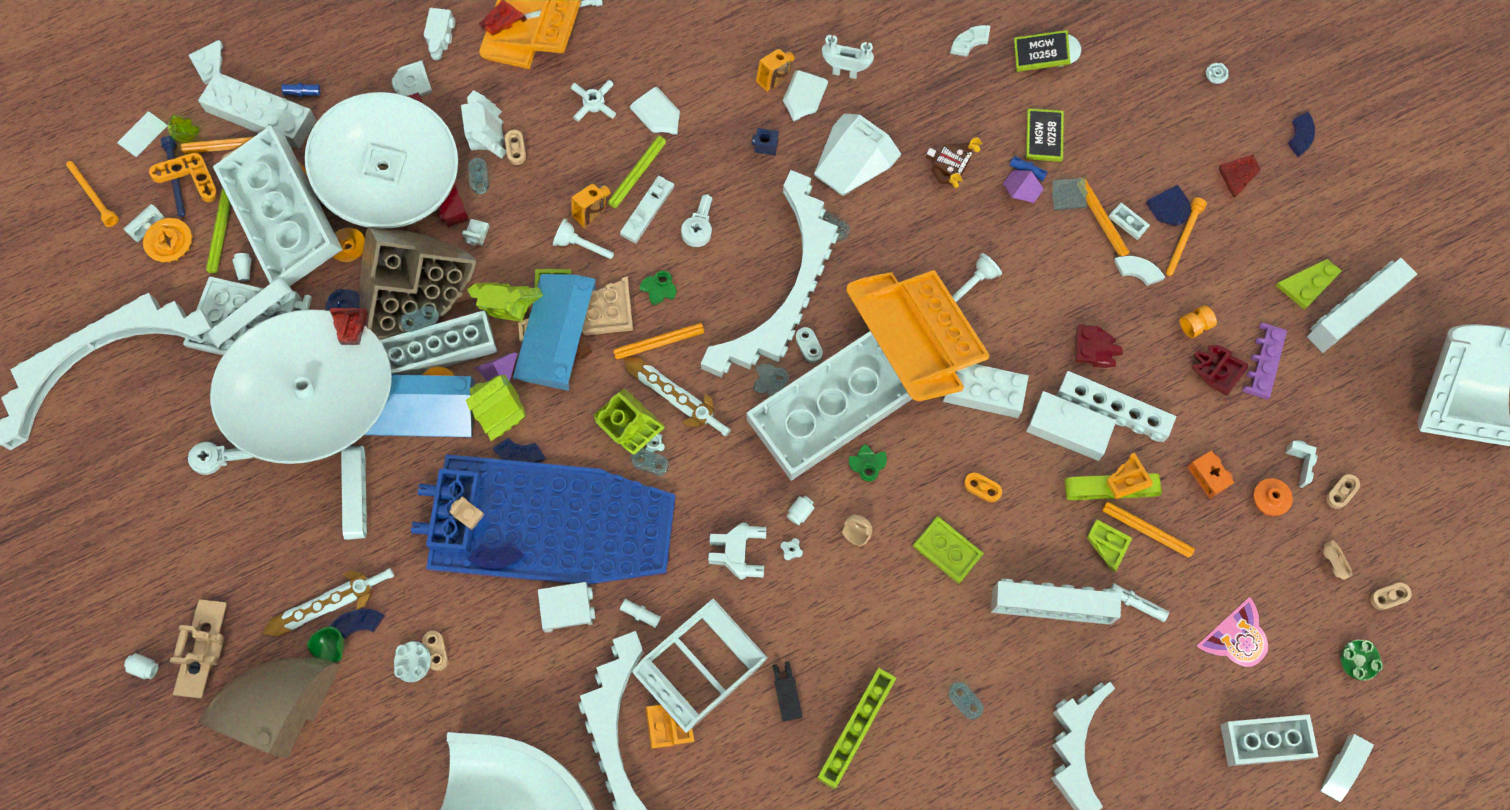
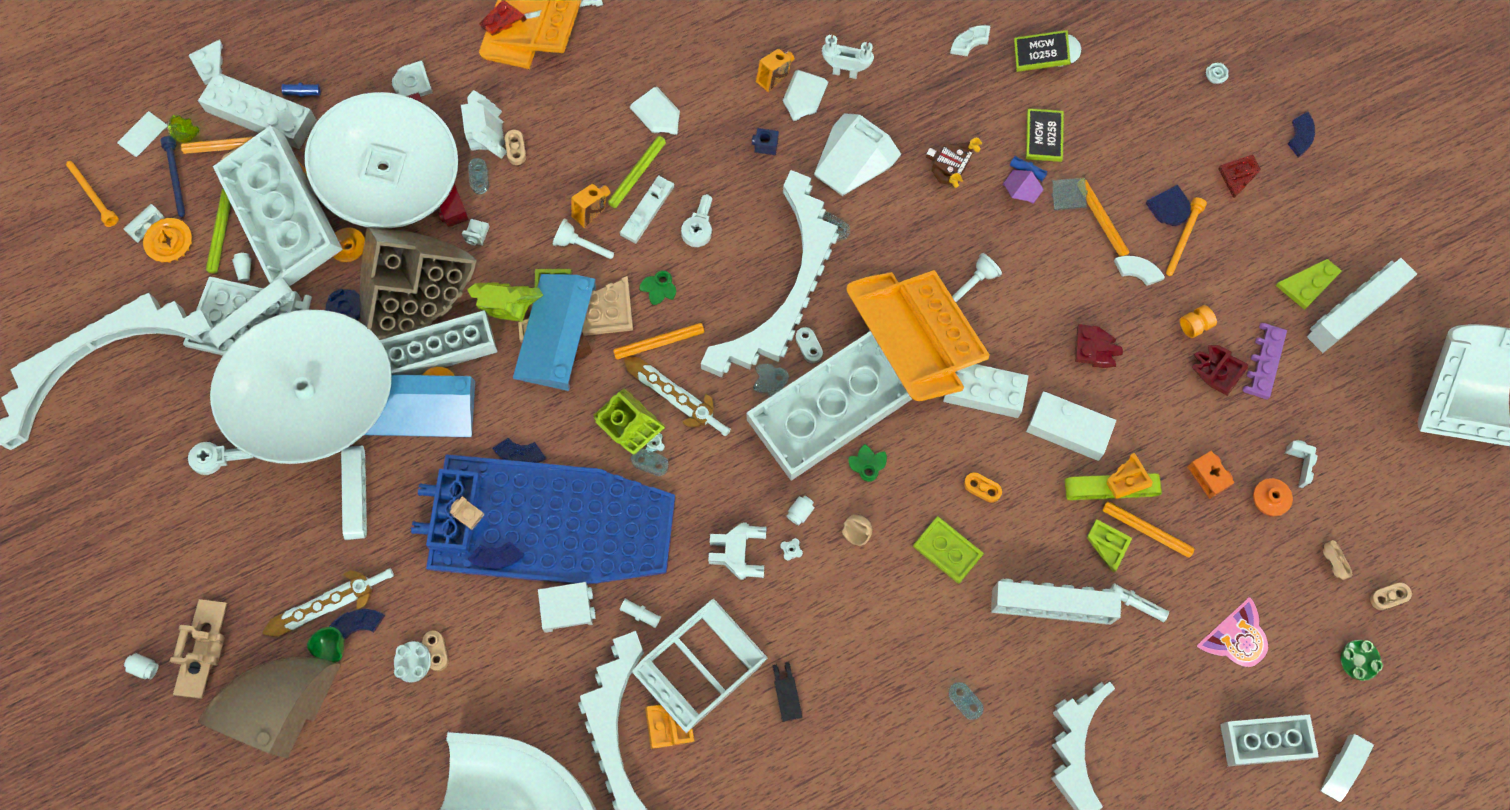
(192, 169): light orange beam -> none
(349, 324): clear red wing -> none
(419, 319): clear light blue plate -> none
(438, 31): light aqua hinge -> none
(496, 406): lime slope -> none
(499, 366): medium lavender slope -> none
(593, 100): light aqua bar -> none
(856, 728): lime brick -> none
(1090, 389): light aqua brick -> none
(1129, 221): light aqua brick -> none
(1343, 493): tan plate -> none

